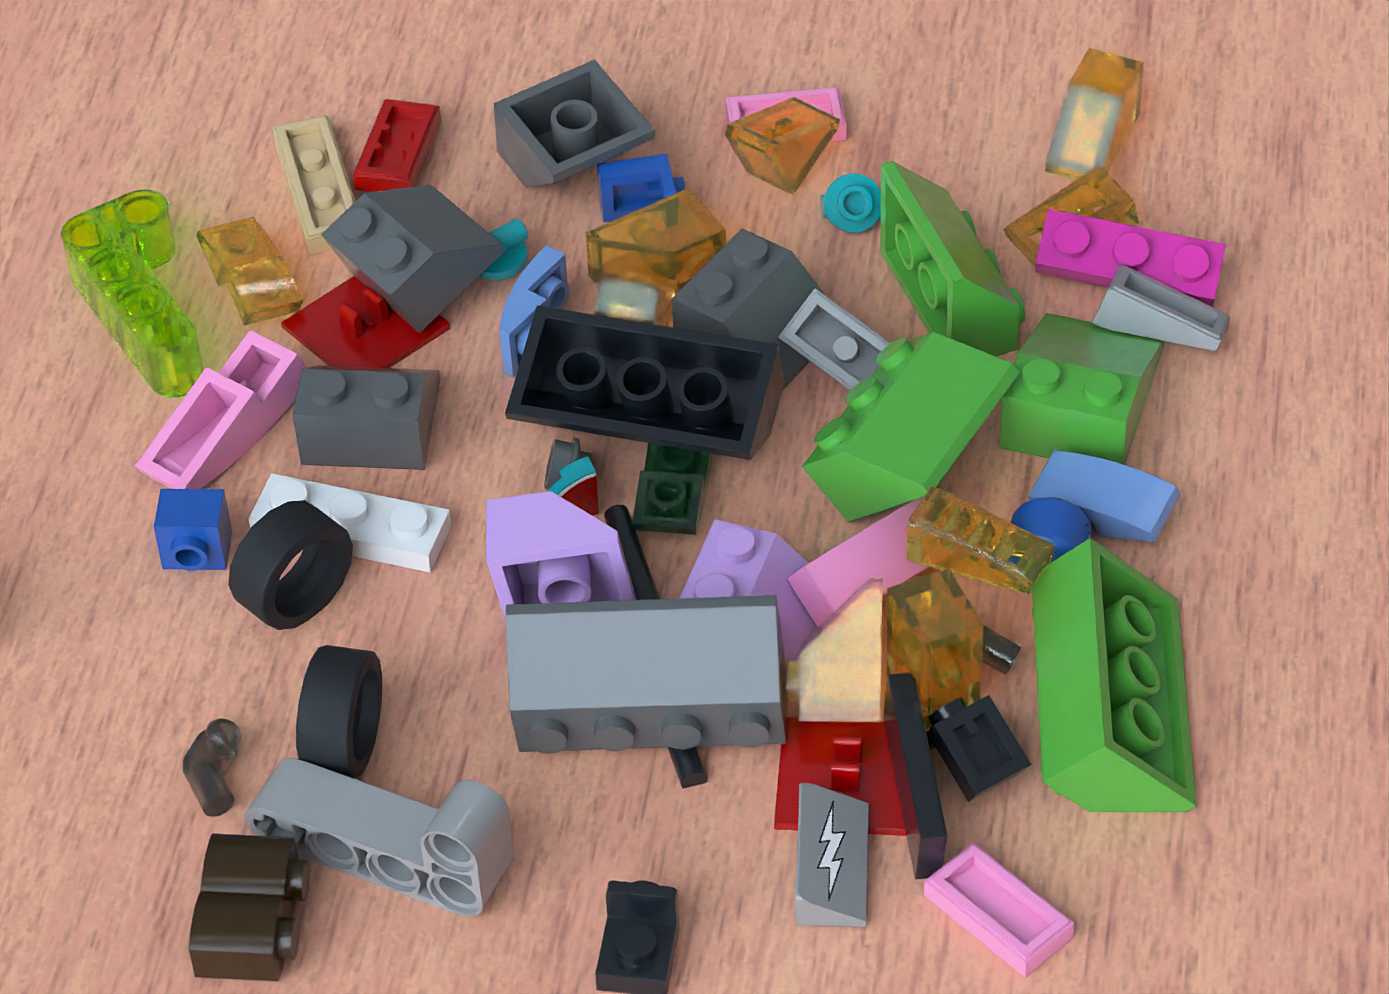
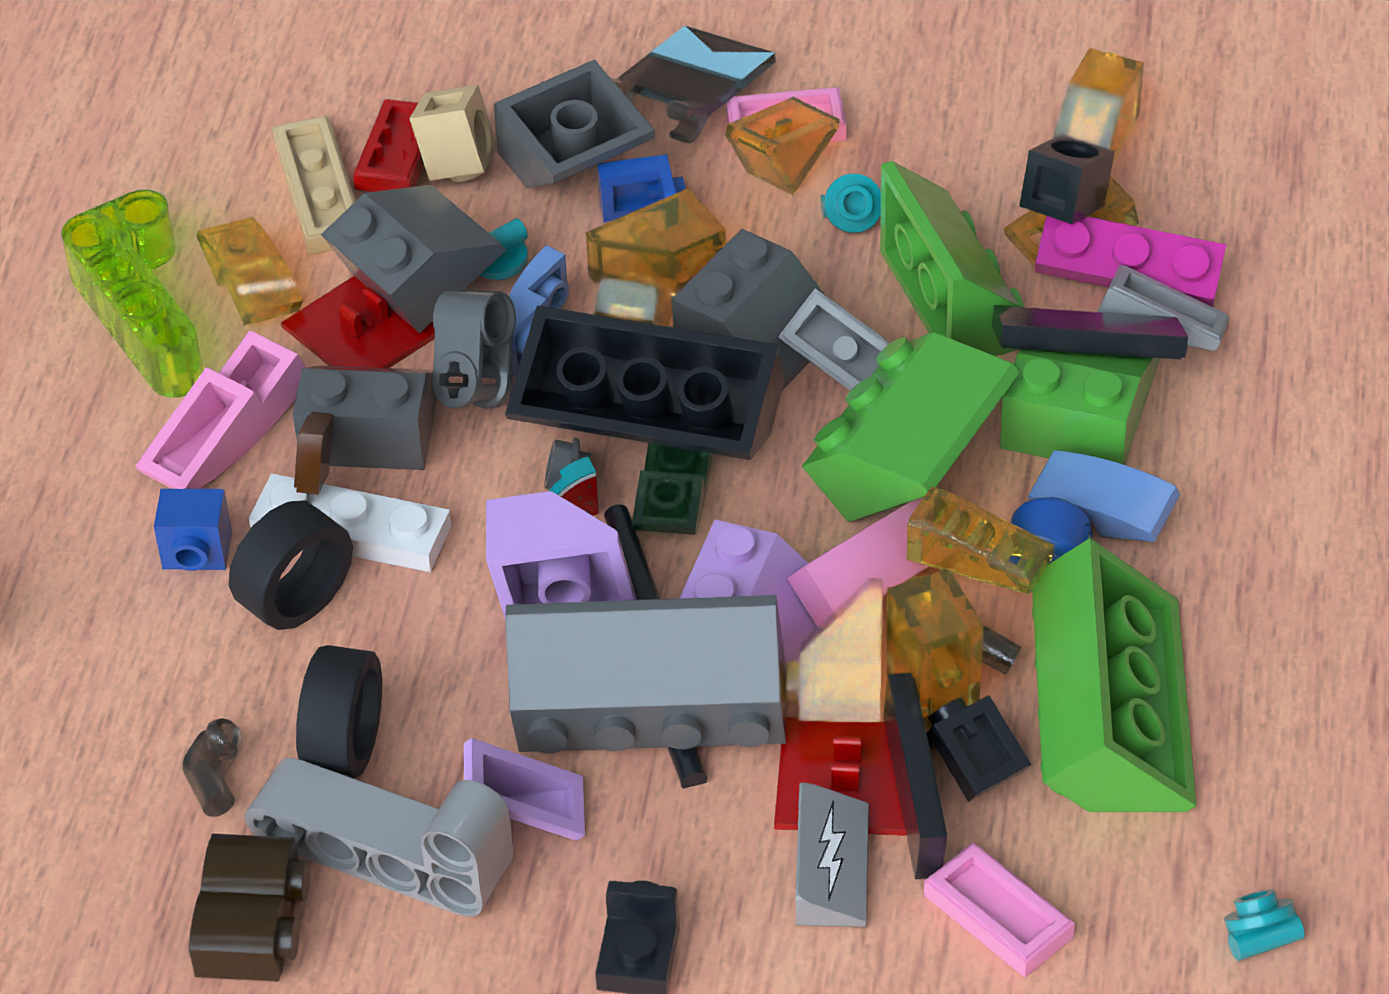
(313, 453): none -> reddish brown tile
(453, 133): none -> tan brick
(473, 343): none -> dark grey piece
(531, 789): none -> lavender slope
(695, 76): none -> clear smoke flag
(1066, 178): none -> black brick
(1089, 332): none -> black tile
(1262, 924): none -> teal plate

